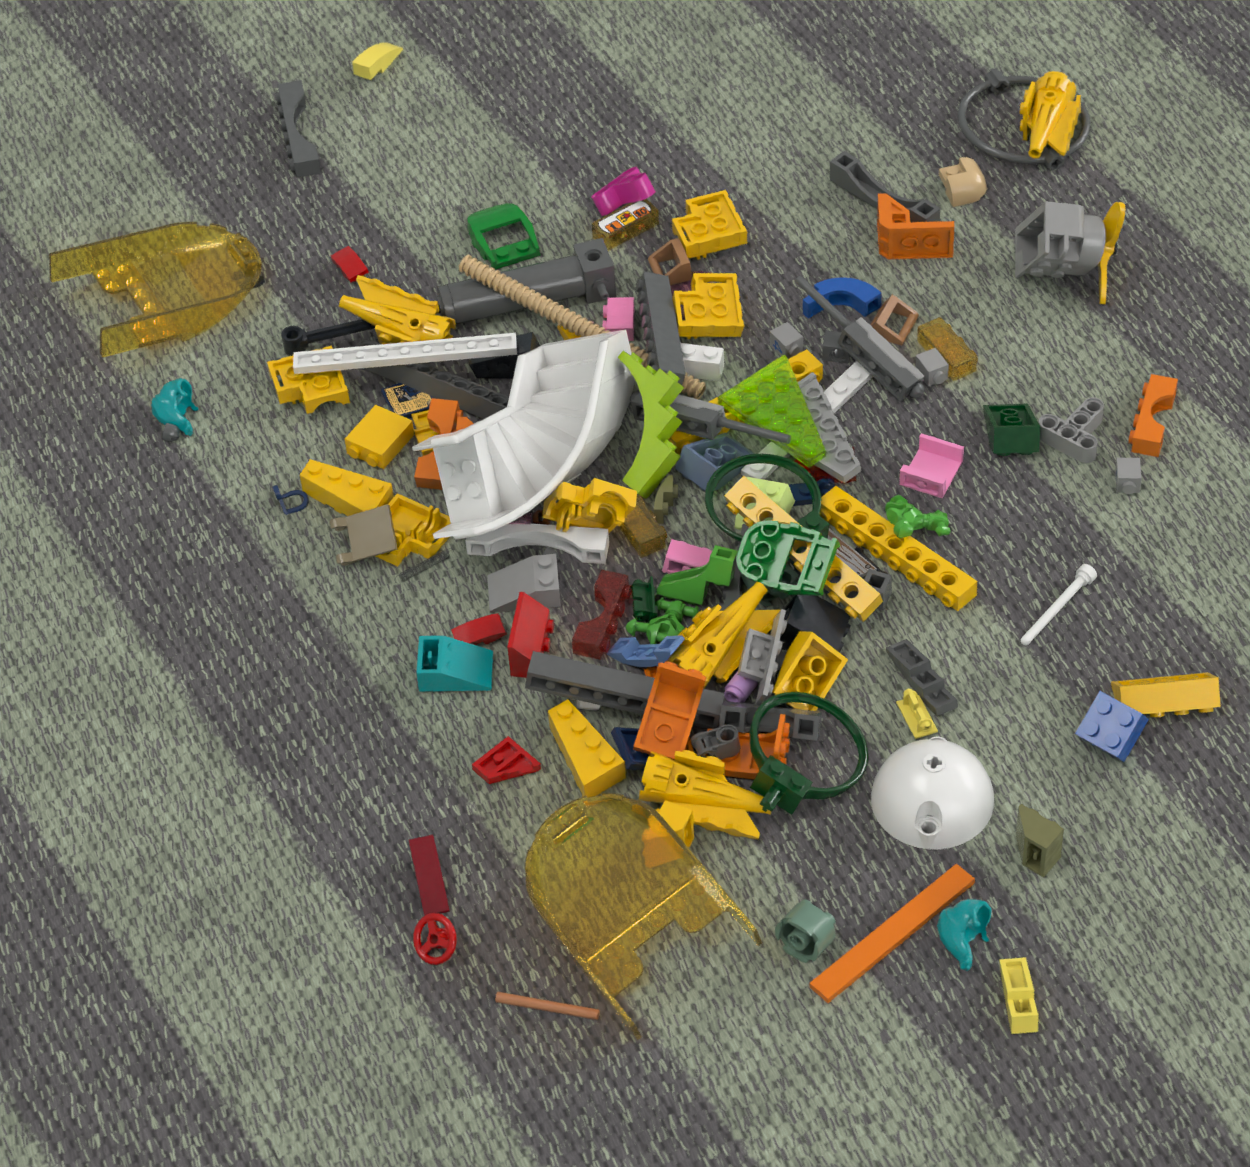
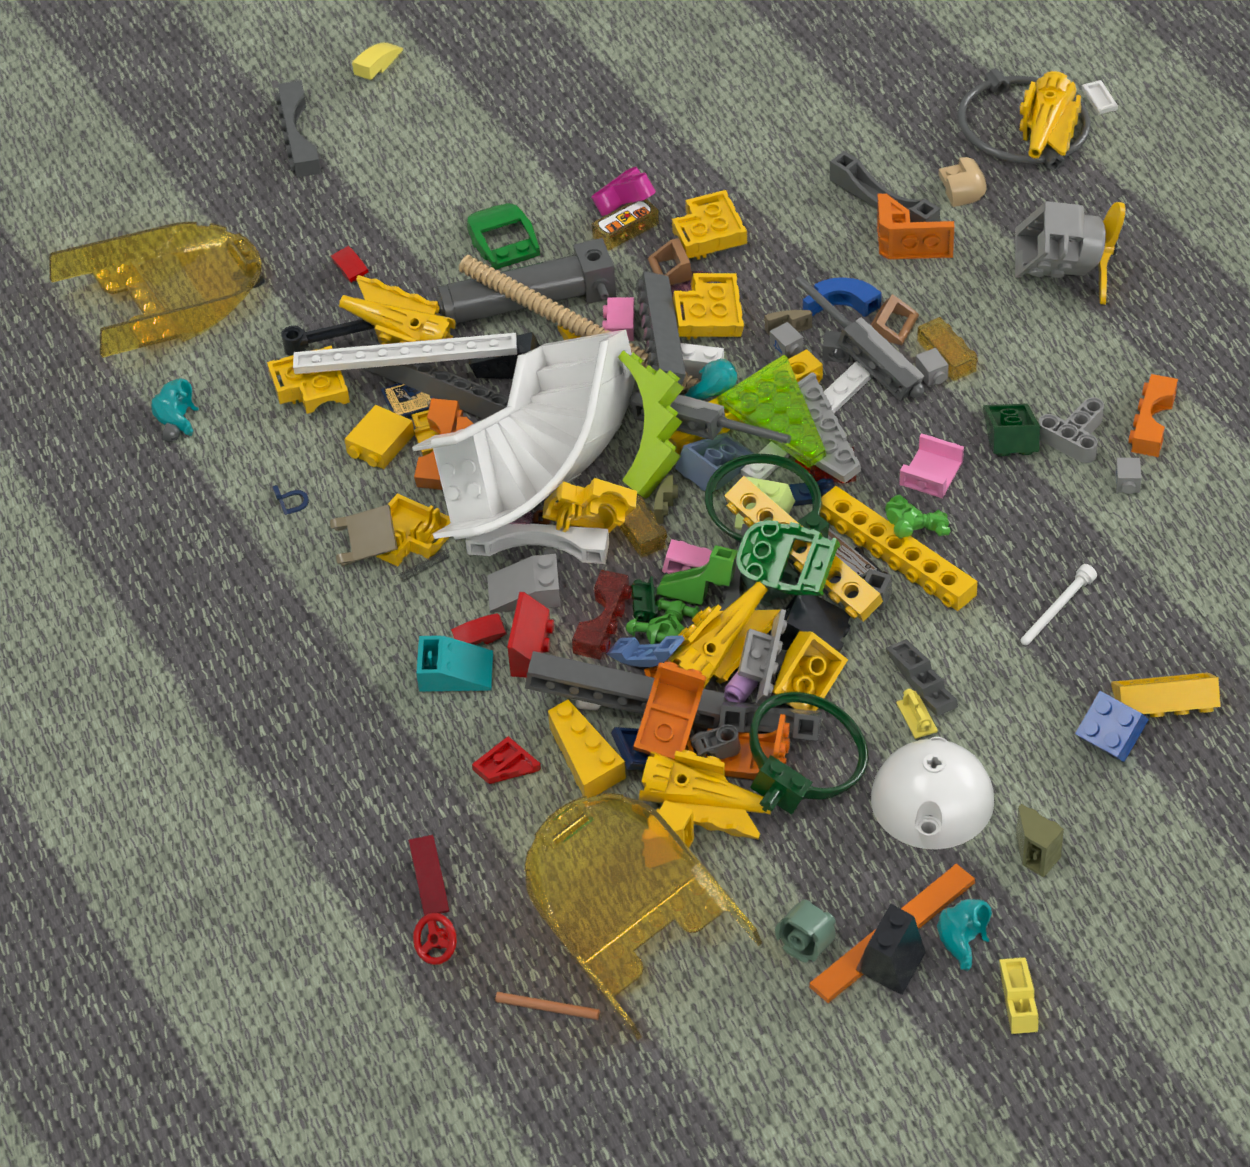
(344, 489): yellow wedge -> none
(716, 379): none -> teal piece
(799, 319): none -> dark tan slope
(893, 950): none -> black slope
(1099, 97): none -> white tile

